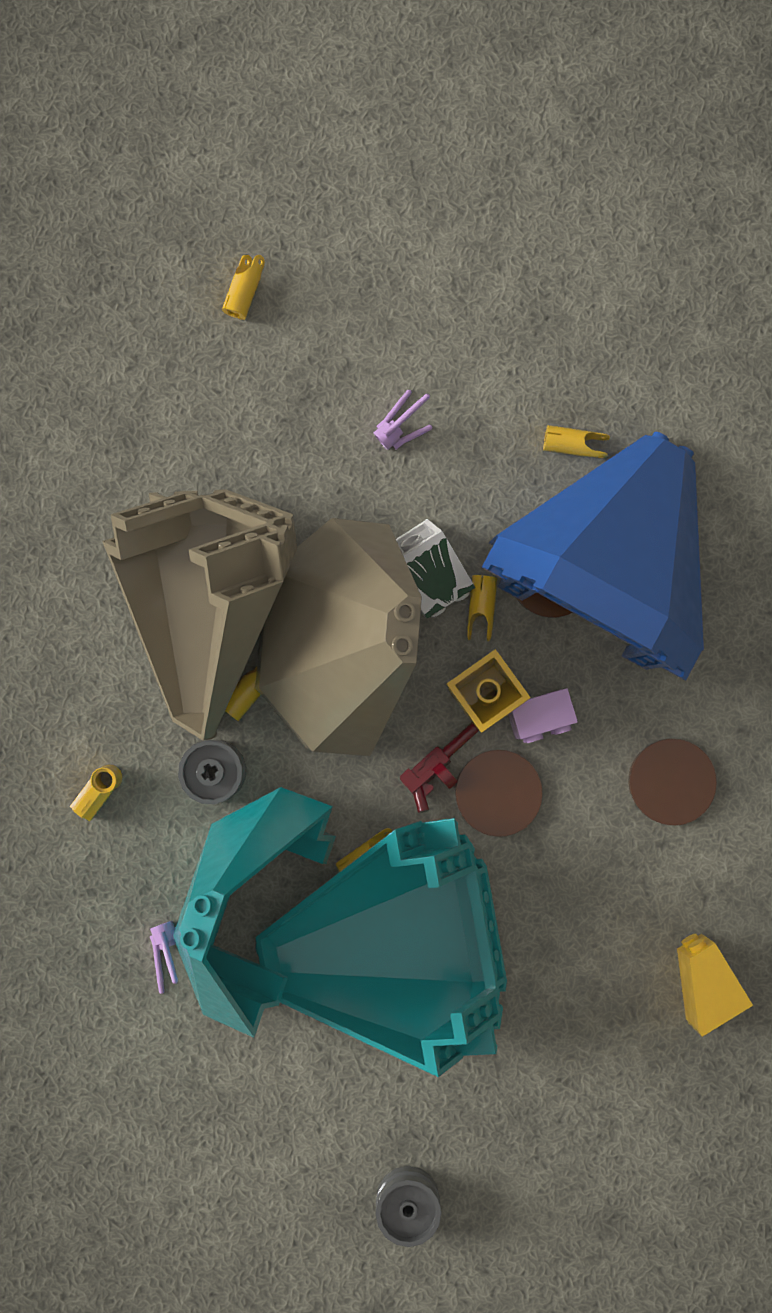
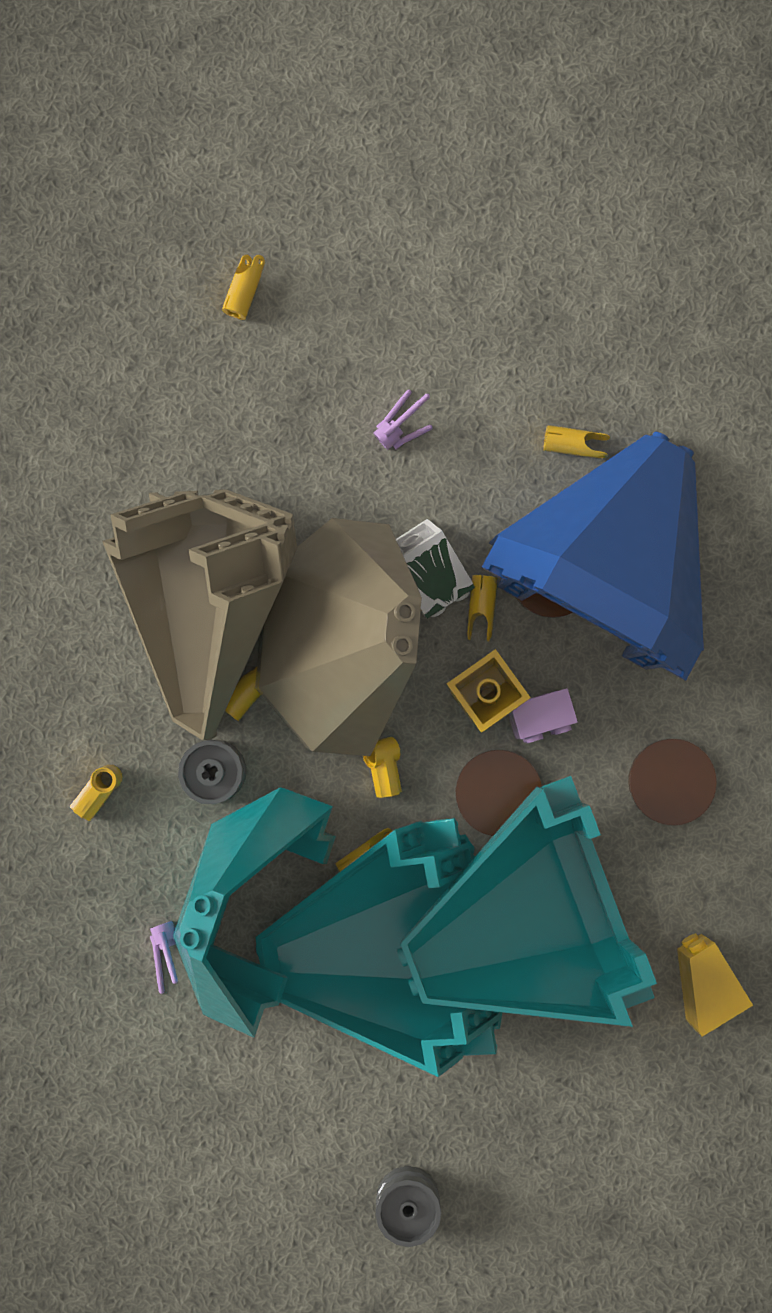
(385, 768): none -> yellow piece
(432, 765): dark red piece -> none
(532, 924): none -> teal piece

